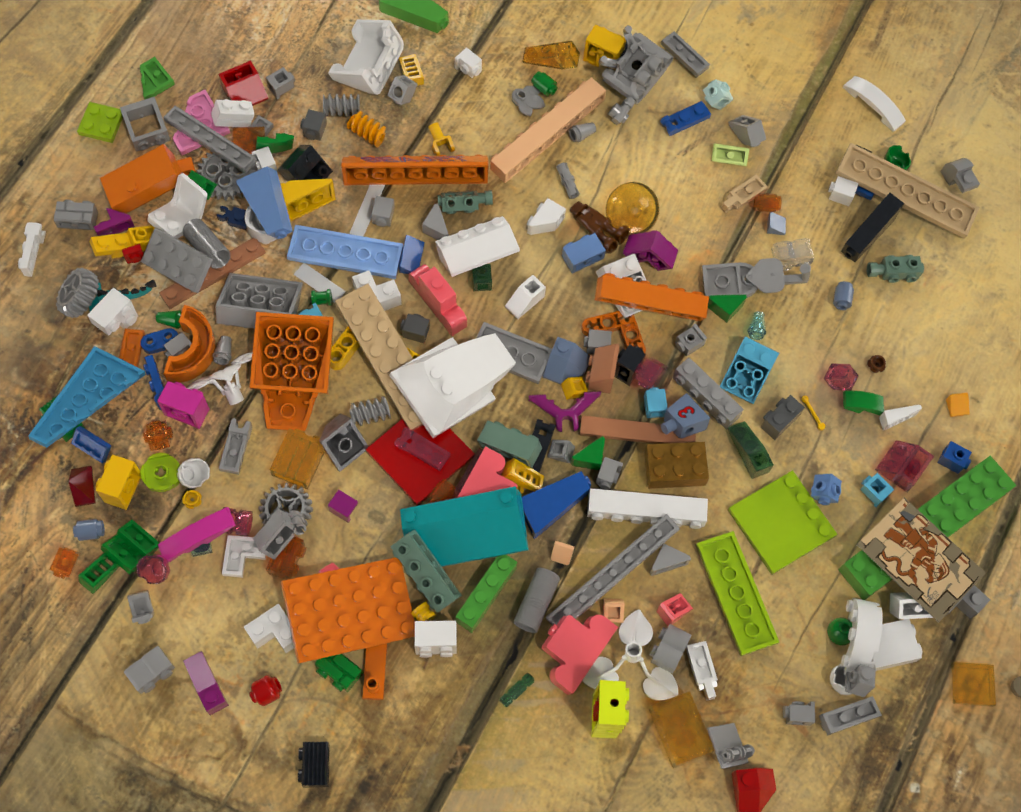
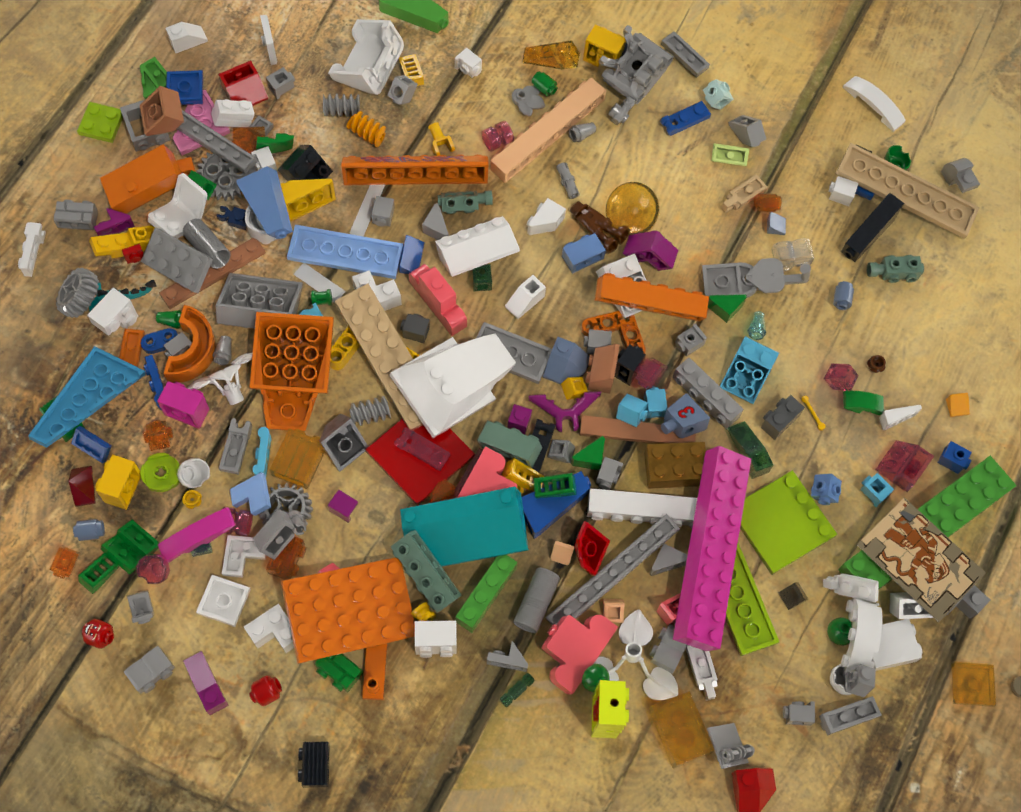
(98, 633): none -> red head
(161, 112): none -> nougat slope
(185, 36): none -> white slope
(188, 85): none -> blue tile
(223, 600): none -> white plate
(252, 491): none -> light blue tile
(263, 452): none -> medium azure plate
(267, 39): none -> white plate
(314, 125): dark grey brick -> none
(498, 135): none -> clear pink wheel
(513, 661): none -> light grey slope
(519, 418): none -> magenta brick
(554, 479): none -> green slope
(590, 548): none -> red slope
(593, 675): none -> green brick
(632, 410): none -> medium azure brick
(712, 549): none -> dark pink brick
(793, 595): none -> clear smoke slope
(853, 586): none -> white hinge

